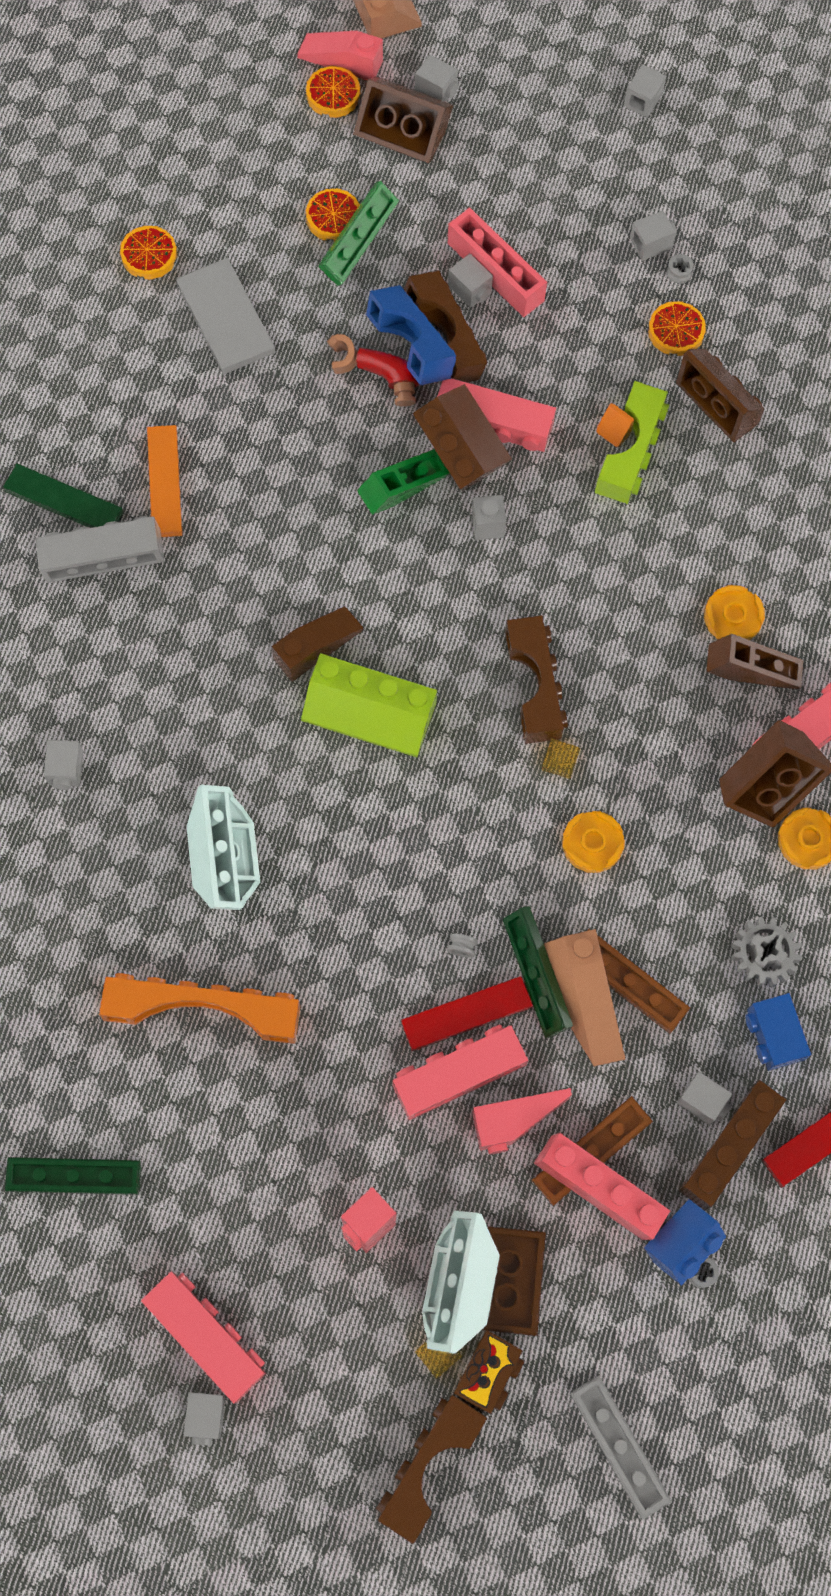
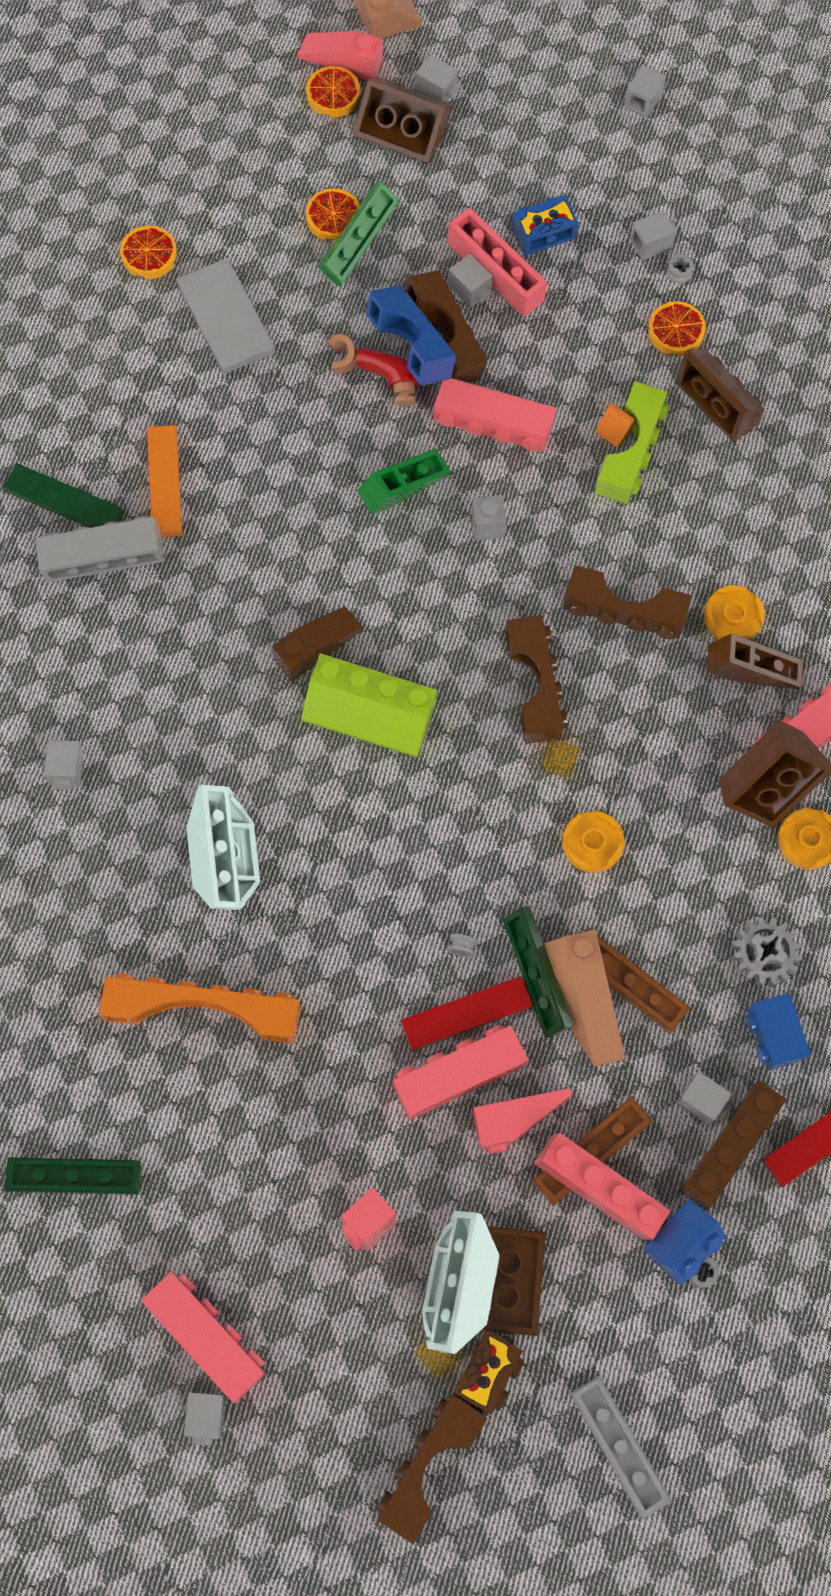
(462, 437): reddish brown slope -> none
(544, 225): none -> blue brick
(591, 597): none -> reddish brown arch

